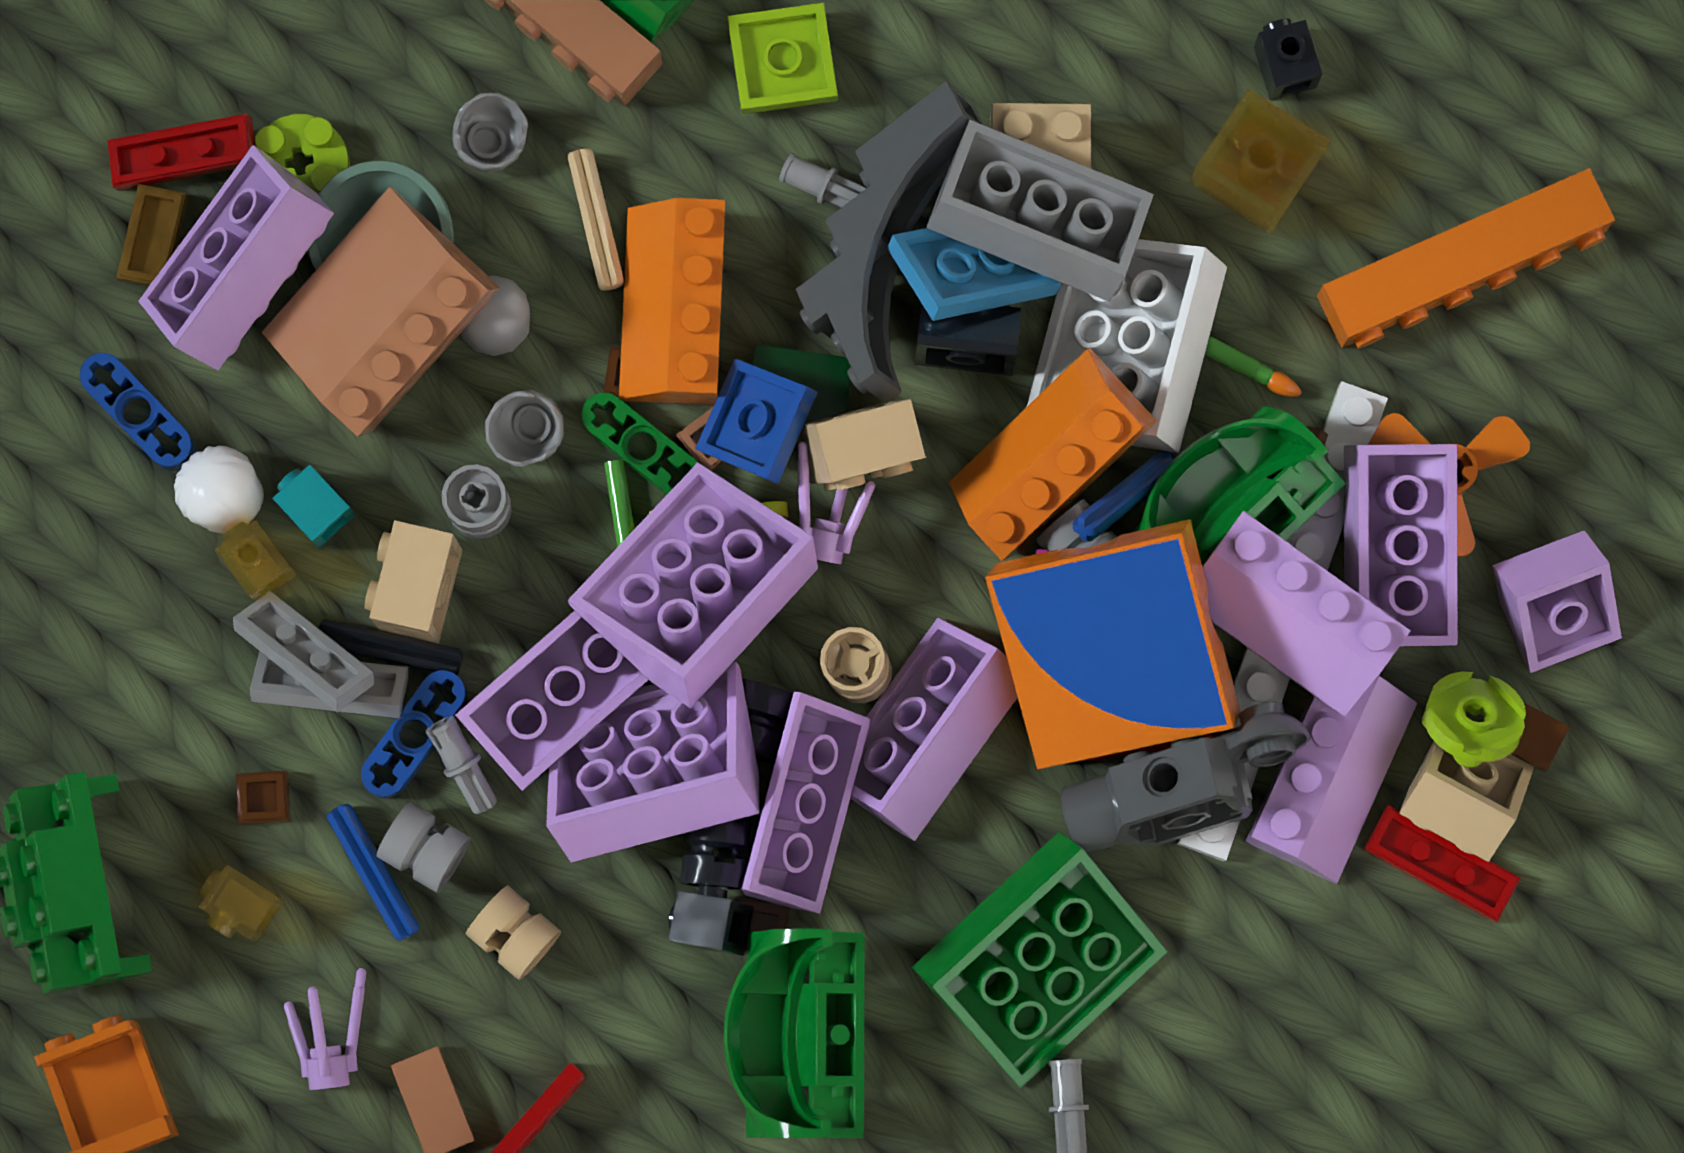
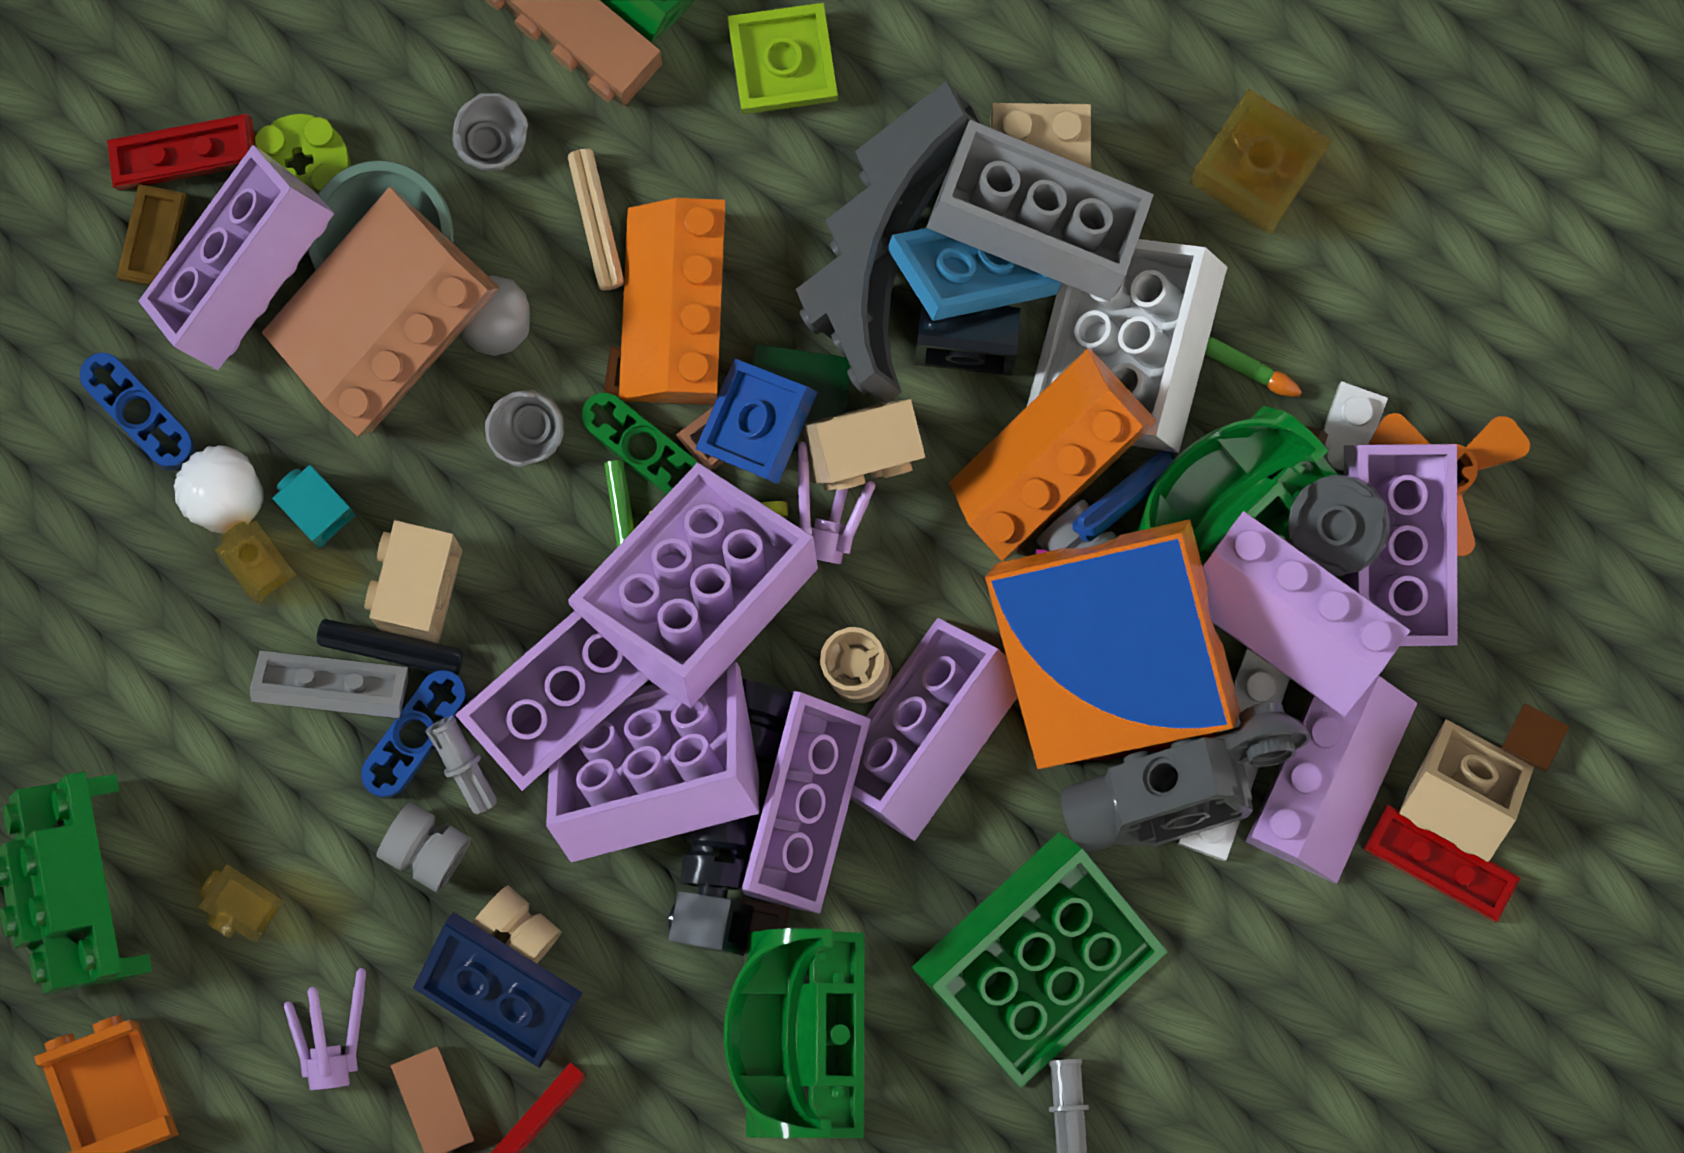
(263, 797): reddish brown tile -> none
(303, 651): light grey plate -> none
(373, 872): blue axle -> none
(476, 501): light grey wheel -> none
(497, 990): none -> dark blue tile
(819, 181): light grey axle -> none
(1287, 58): black brick -> none
(1340, 524): none -> dark grey tile
(1465, 259): orange brick -> none
(1471, 740): lime plate -> none
(1558, 600): lavender slope -> none

